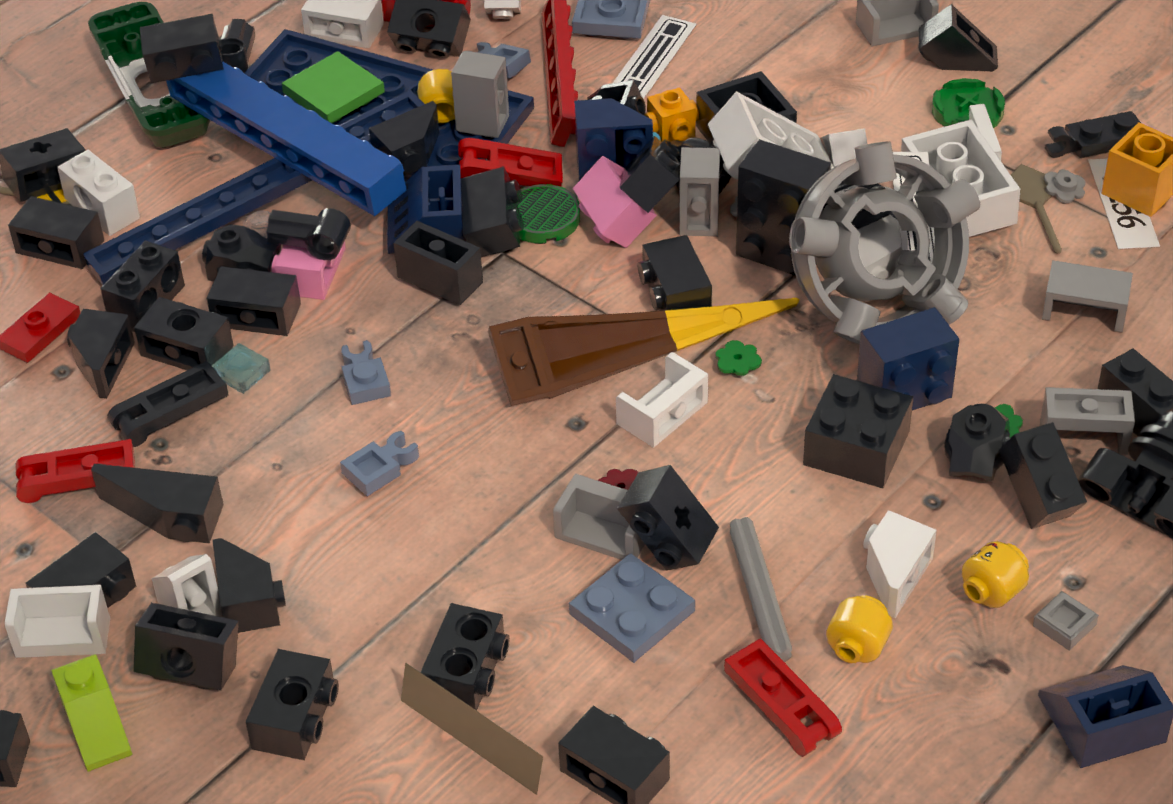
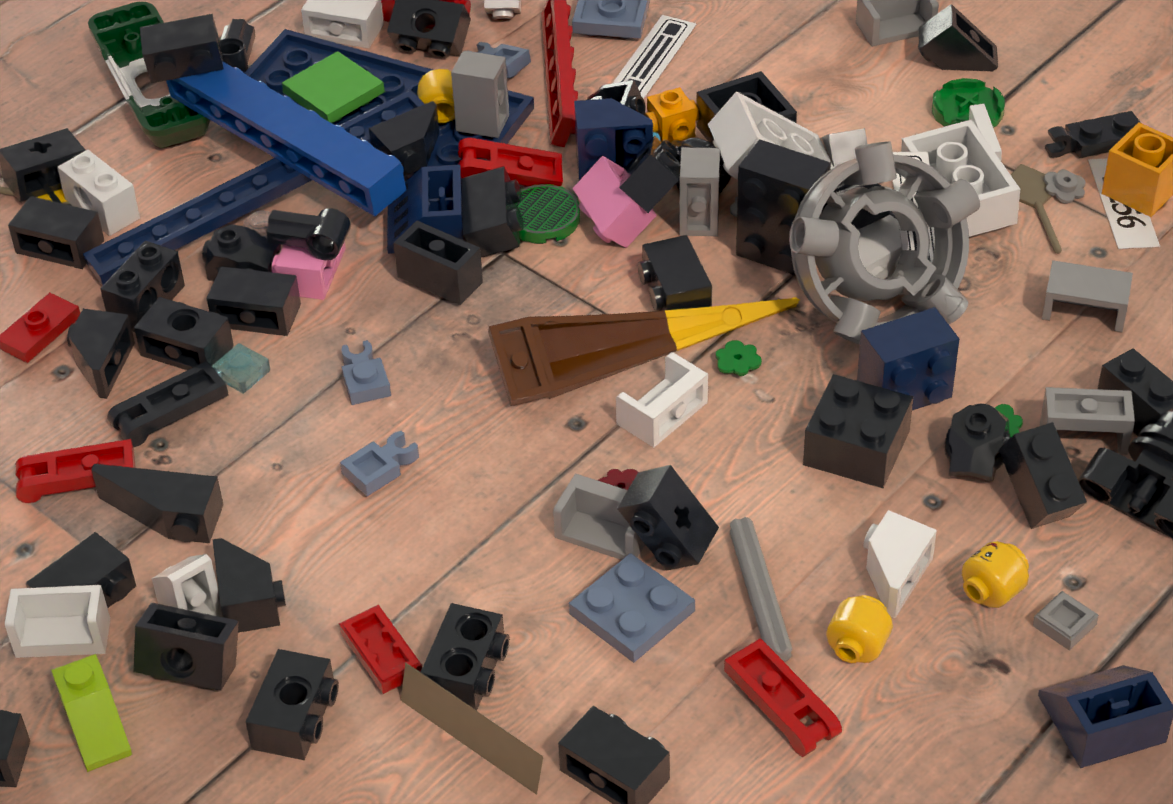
(379, 647): none -> red plate

